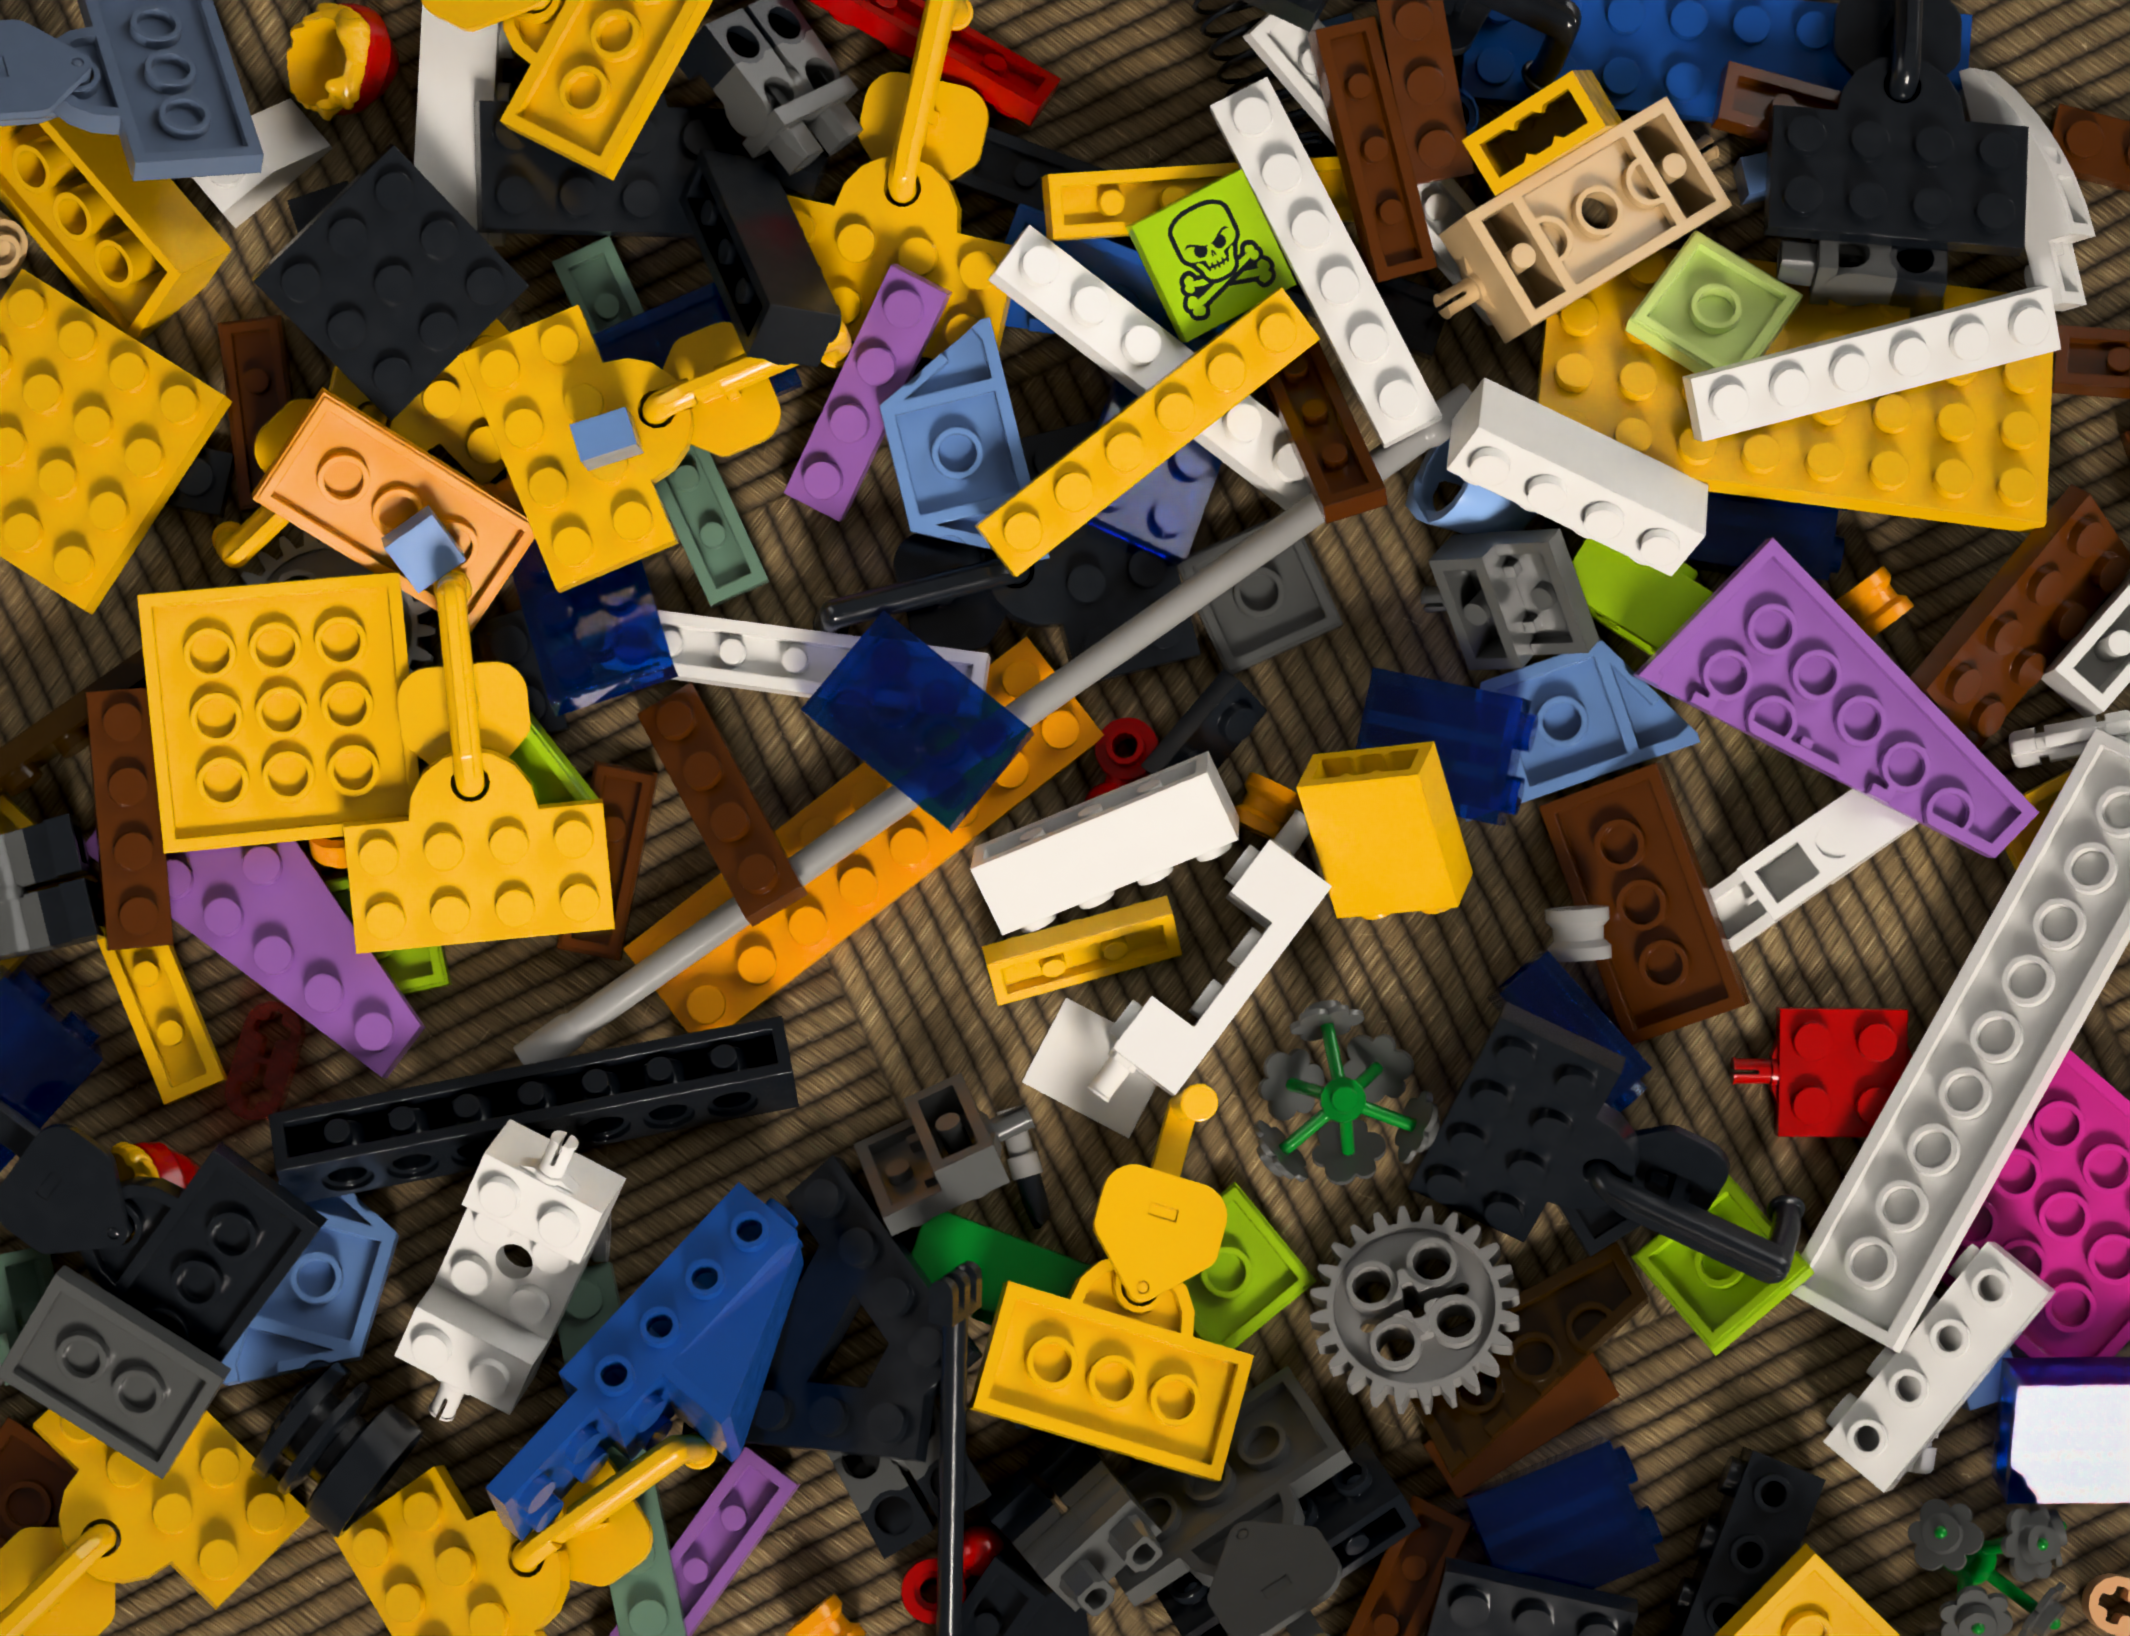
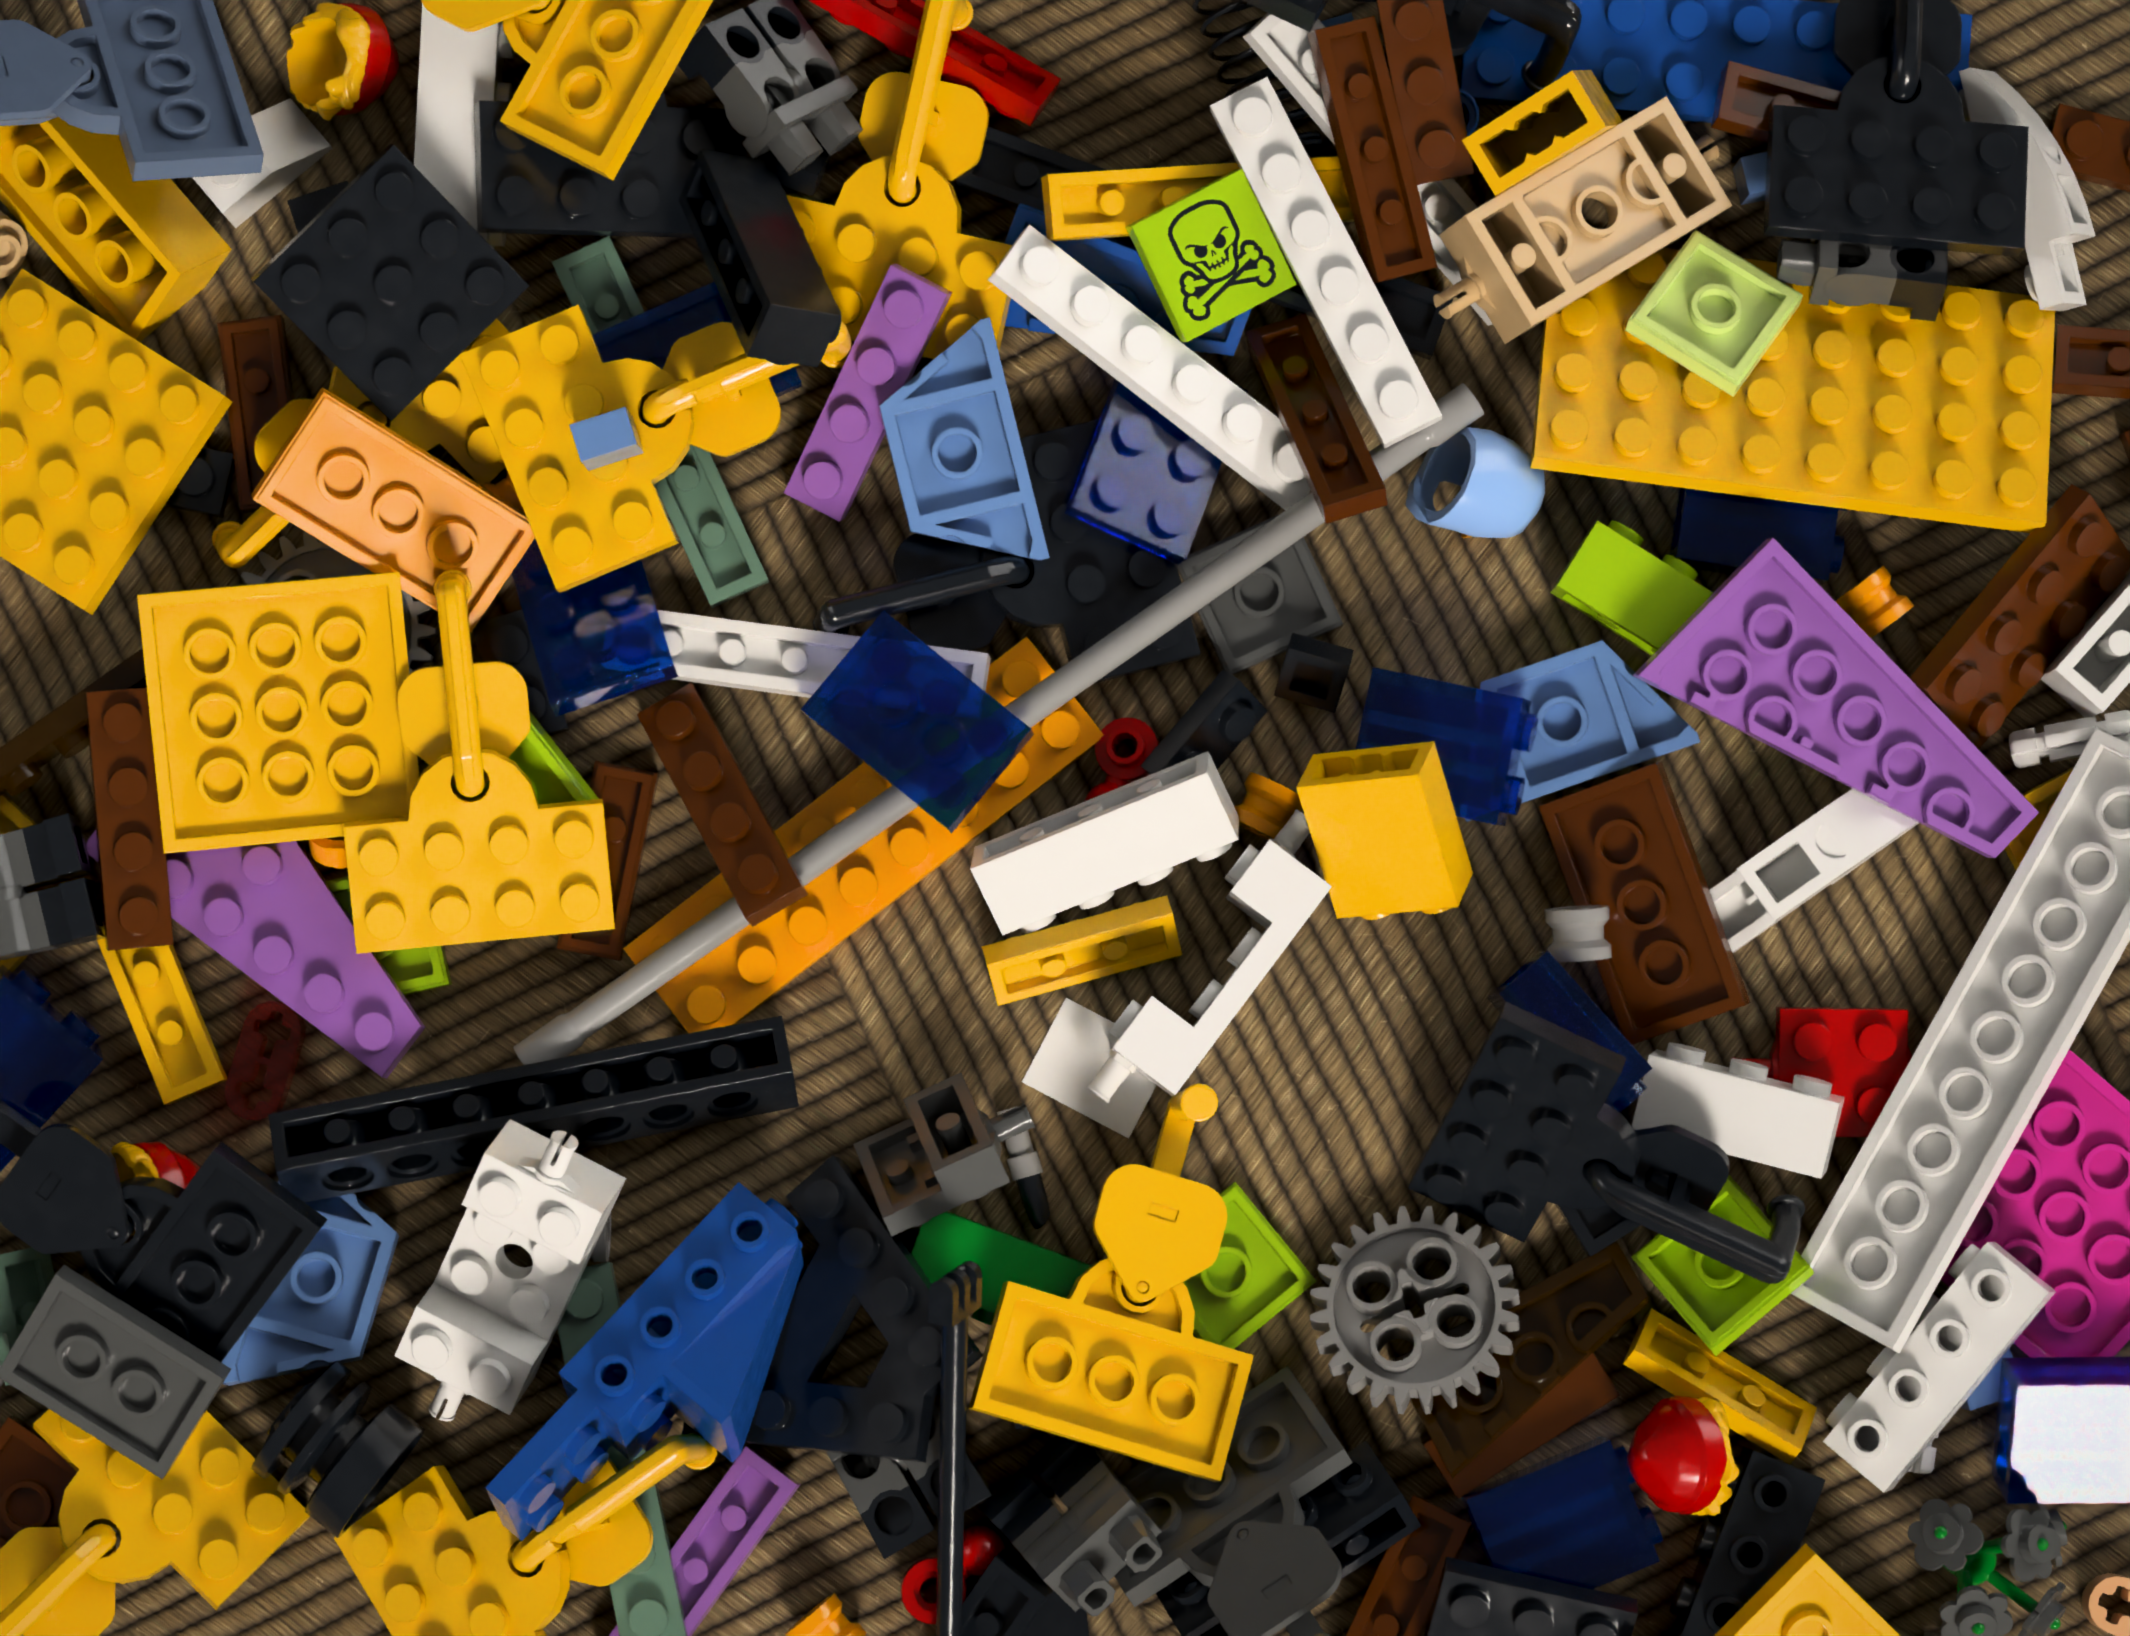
(423, 549): medium blue piece -> none
(1147, 432): yellow plate -> none
(1313, 672): none -> black plate
(1366, 1078): dark grey plant -> none
(1510, 597): dark grey plate -> none
(1577, 477): white brick -> none
(1684, 1456): none -> red hair
(1742, 1109): none -> white brick
(1752, 1402): none -> yellow plate
(1871, 363): white plate -> none

